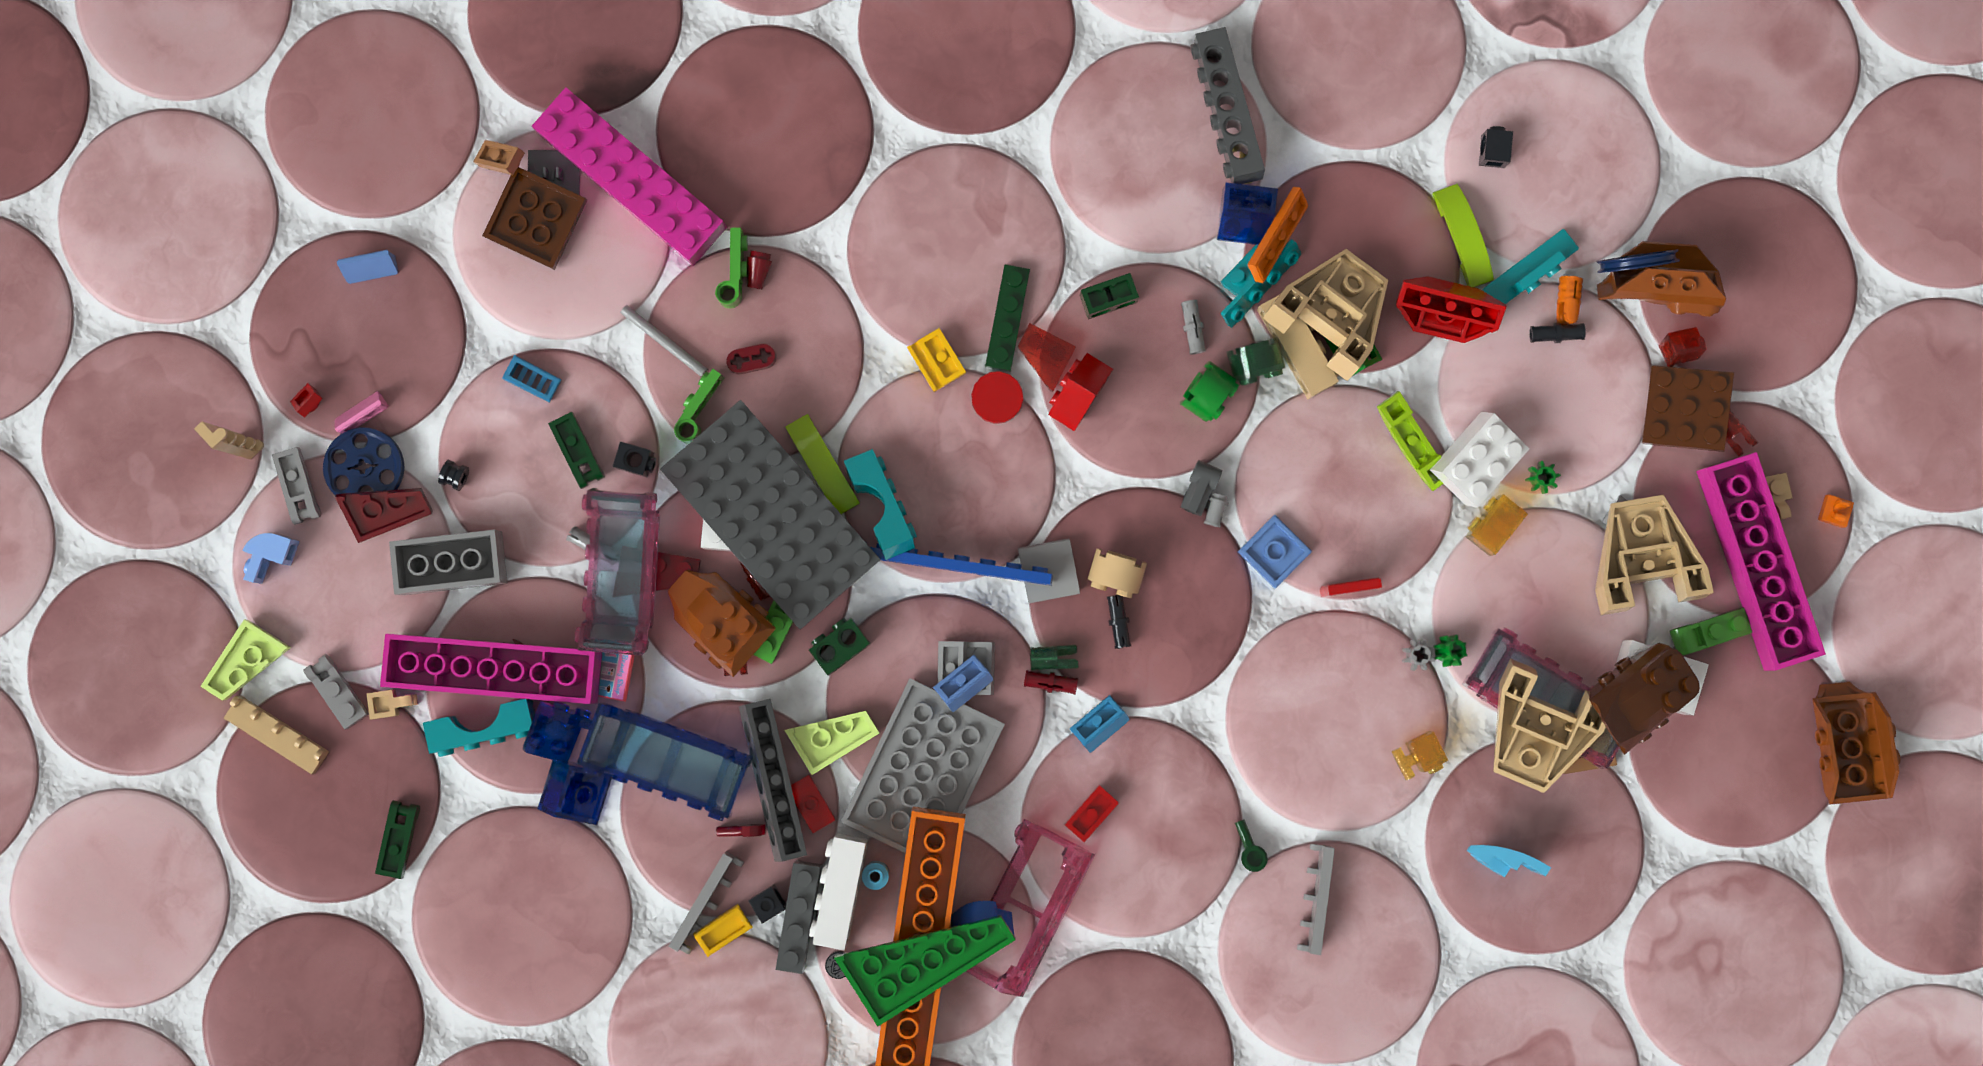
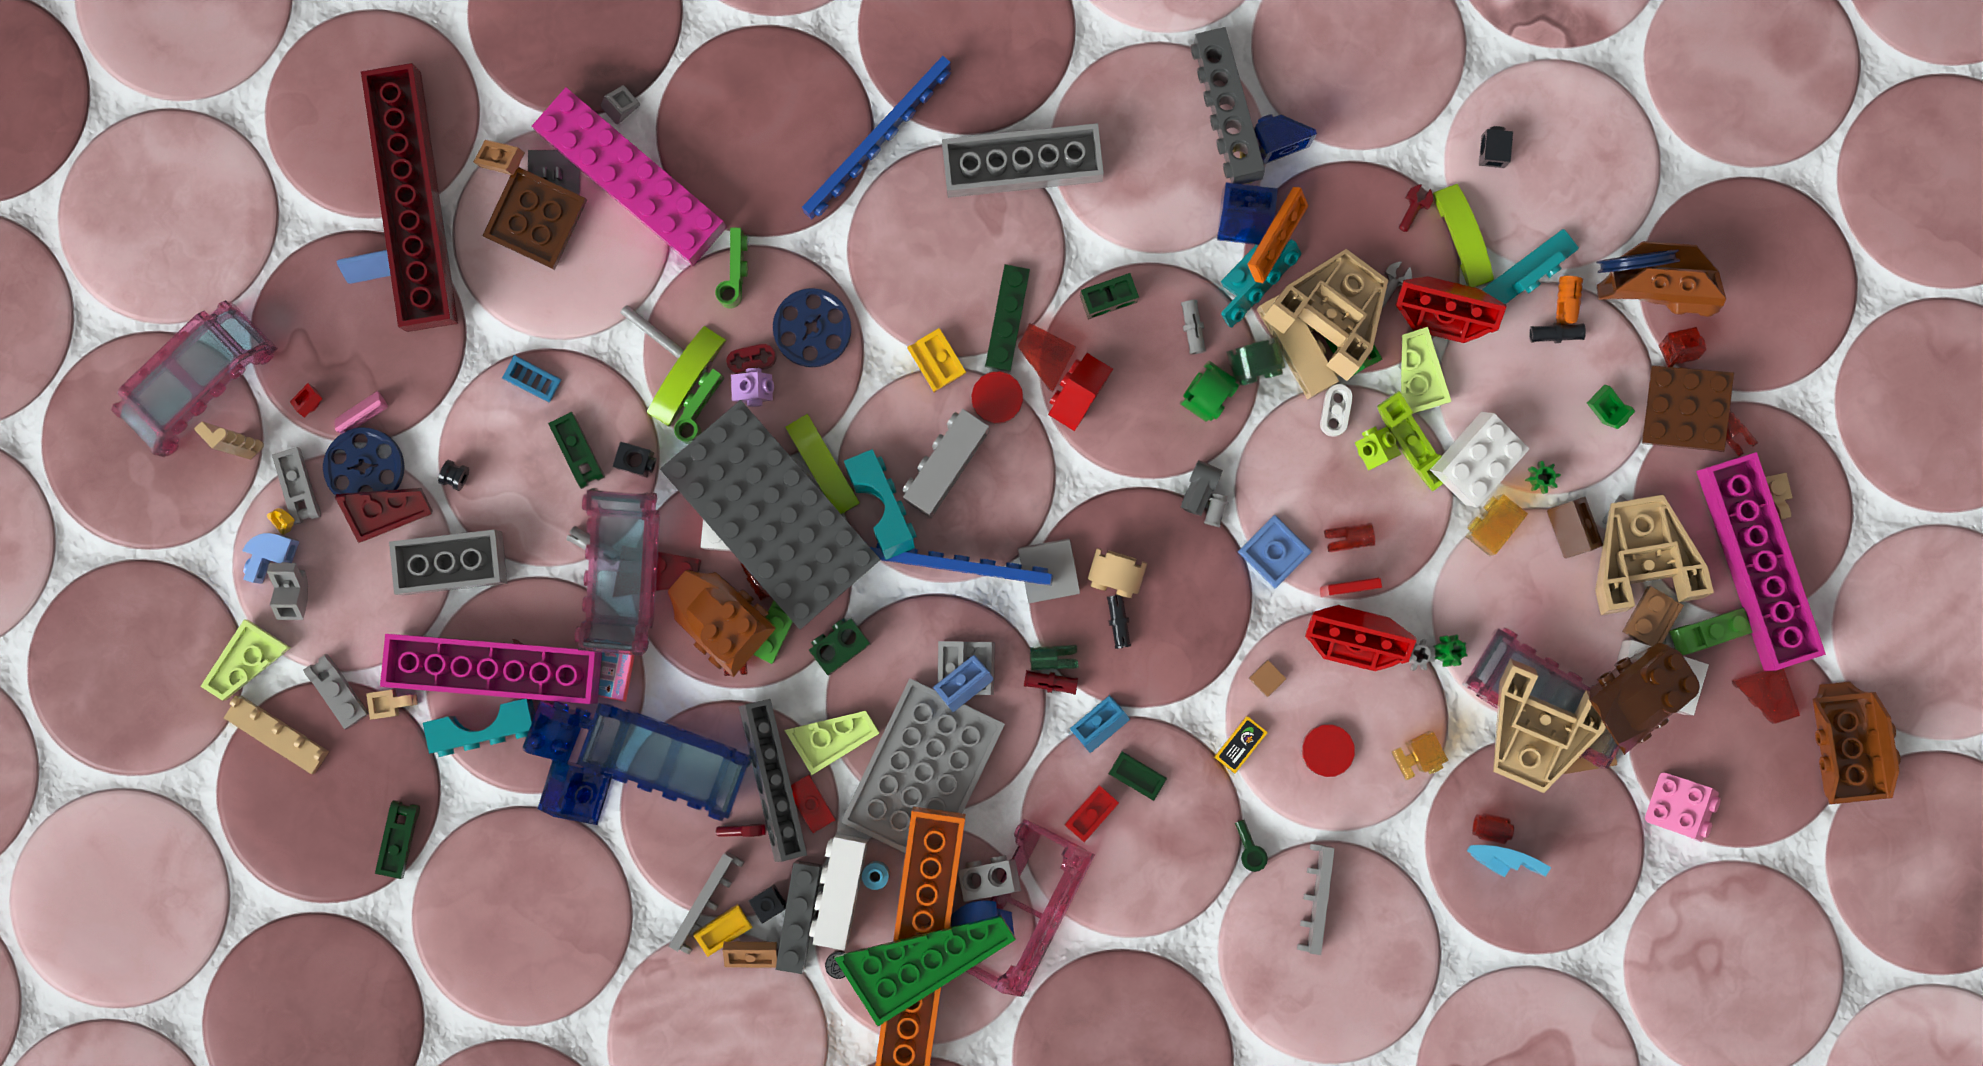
(190, 374): none -> windscreen
(281, 520): none -> yellow tile
(289, 591): none -> light grey brick
(409, 197): none -> dark red brick
(619, 104): none -> light grey slope
(684, 375): none -> lime slope
(750, 954): none -> medium nougat plate
(752, 387): none -> lavender brick
(757, 268): dark red cone -> none
(806, 315): none -> dark blue wedge
(871, 145): none -> blue plate
(946, 463): none -> light grey brick
(990, 884): none -> light grey brick
(1022, 160): none -> light grey brick
(1137, 776): none -> dark green tile
(1240, 744): none -> tile
(1267, 678): none -> medium nougat tile
(1281, 137): none -> clear blue slope
(1328, 750): none -> red tile
(1336, 411): none -> white plate
(1355, 537): none -> clear red hinge
(1359, 638): none -> red wedge
(1377, 447): none -> lime brick
(1392, 281): none -> light grey bar
(1415, 206): none -> dark red bar
(1421, 373): none -> yellowish green wing
(1493, 828): none -> clear red brick
(1575, 527): none -> reddish brown panel
(1610, 408): none -> green bracket
(1652, 617): none -> medium nougat plate
(1682, 806): none -> bright pink bracket
(1770, 693): none -> clear red wing
(1835, 511): orange tile -> none

